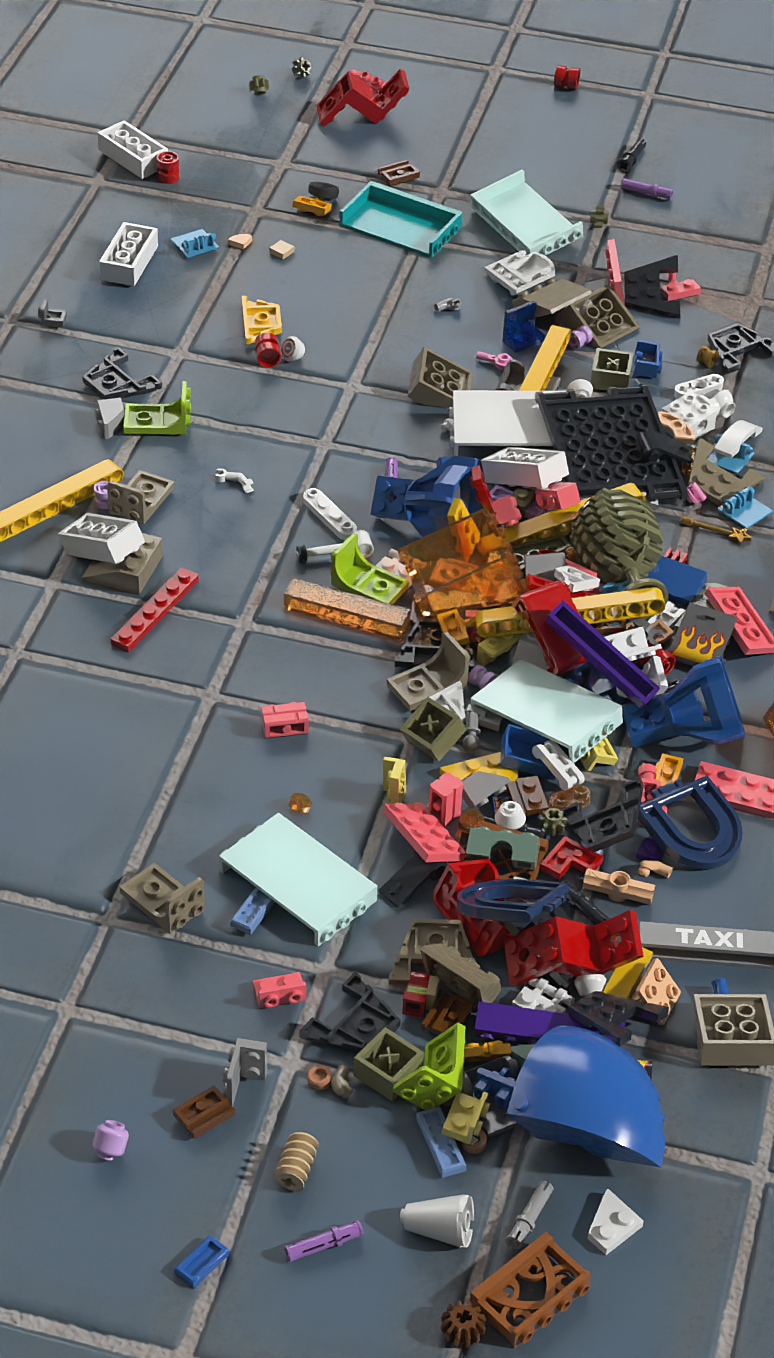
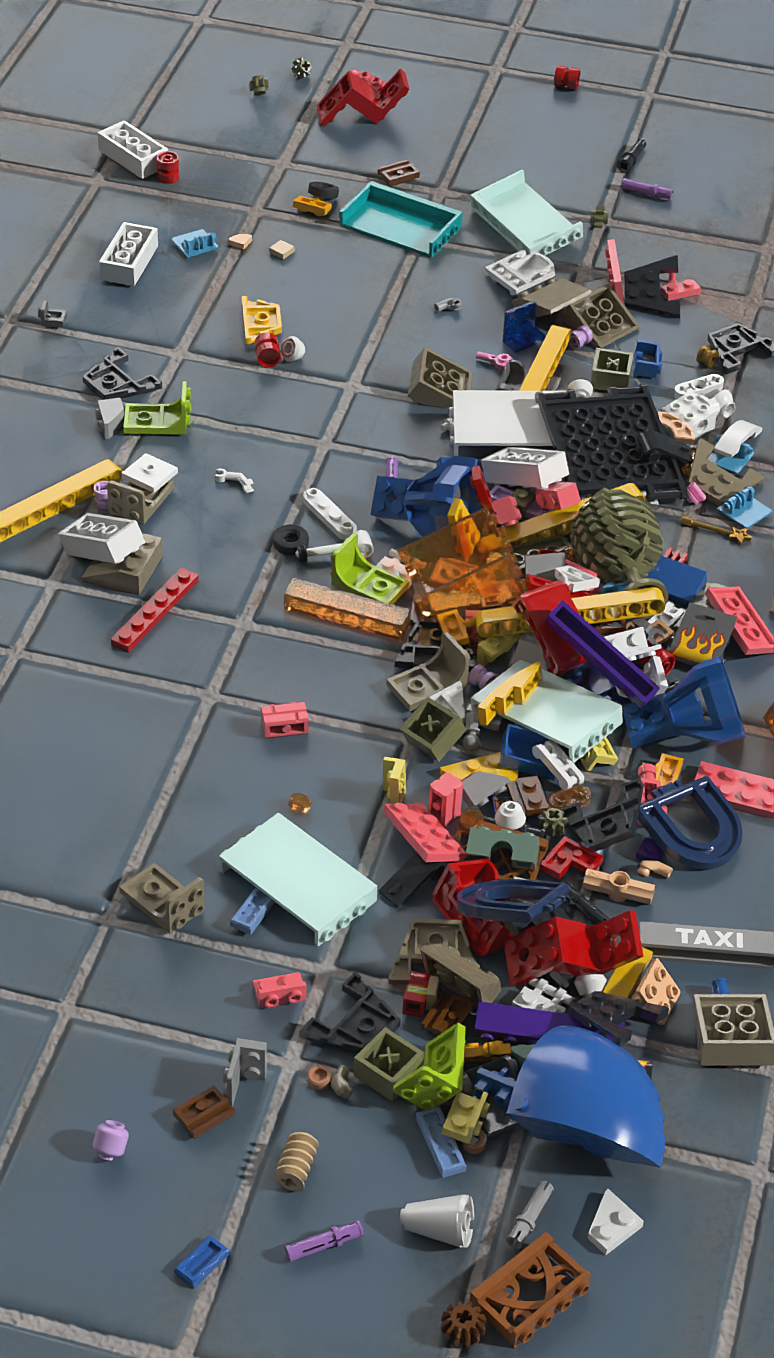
(149, 473): none -> white plate
(290, 531): none -> black tyre
(511, 691): none -> yellow slope

